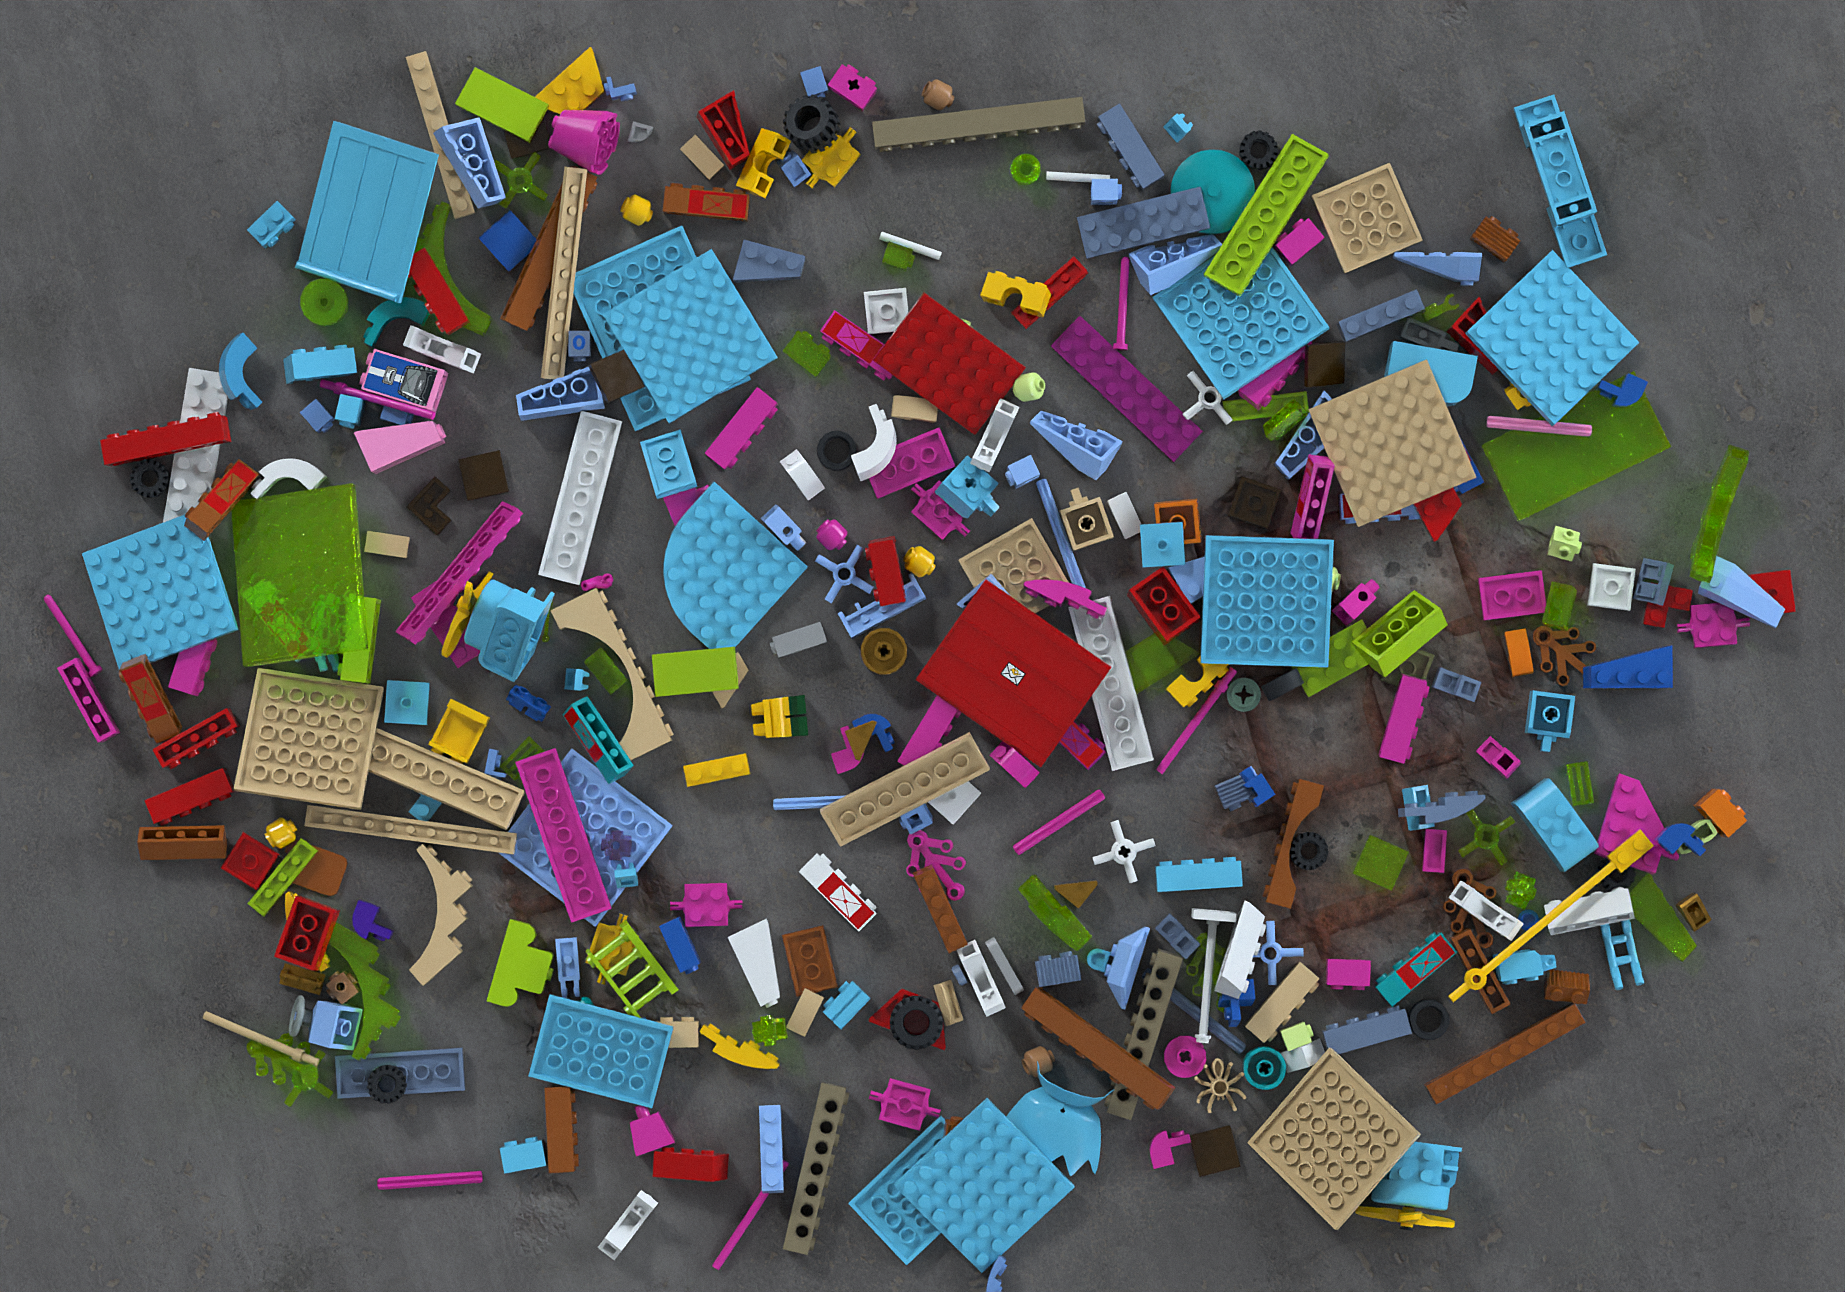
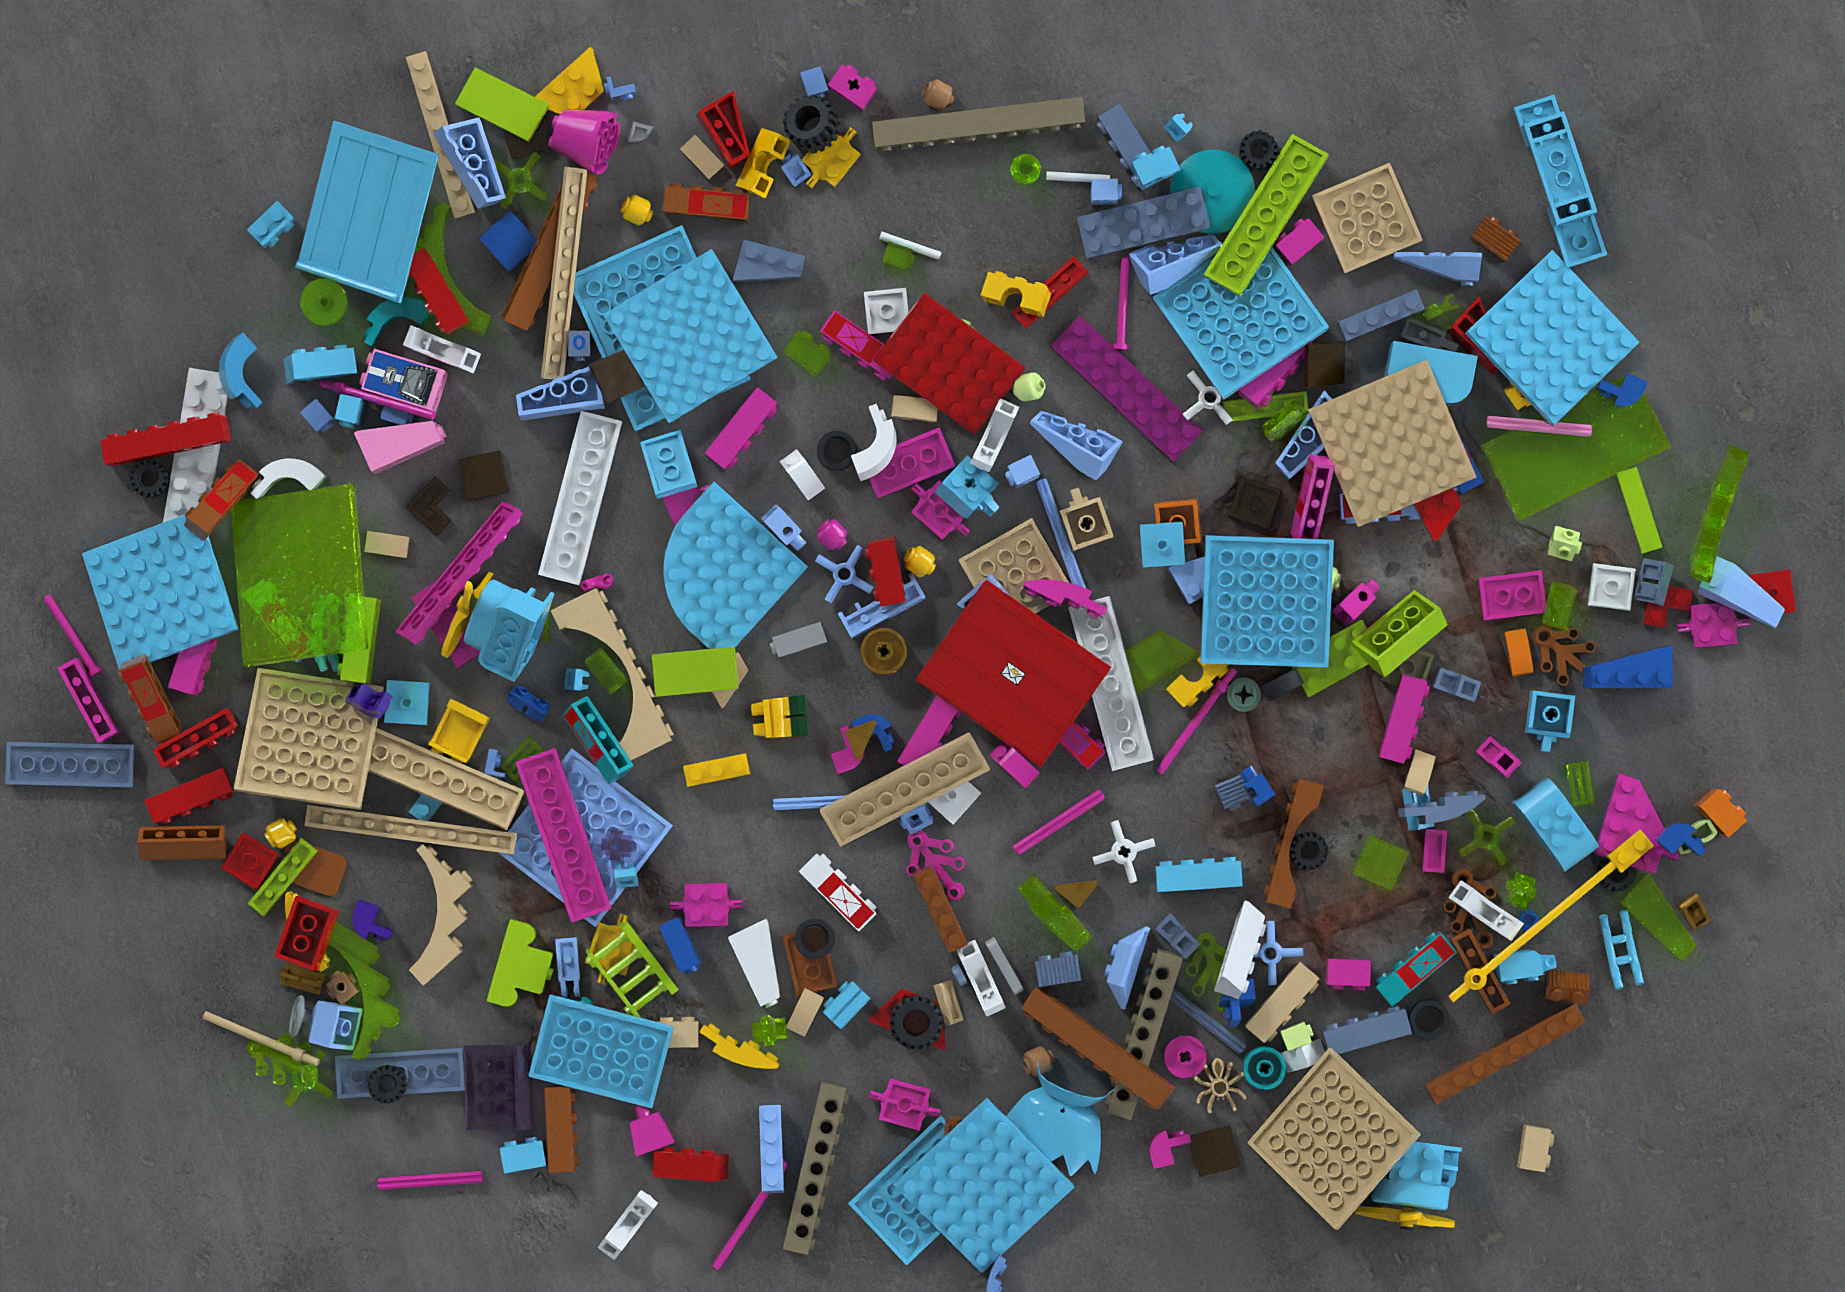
(70, 764): none -> sand blue plate
(368, 700): none -> dark purple brick
(498, 1087): none -> clear purple slope
(830, 938): none -> black tyre
(1098, 959): medium azure tile -> none
(1125, 515): white slope -> none
(1154, 168): none -> medium azure brick
(1163, 605): red brick -> none
(1213, 918): white tile -> none
(1419, 772): none -> tan slope
(1534, 1148): none -> tan brick
(1592, 911): white brick -> none
(1639, 510): none -> lime tile

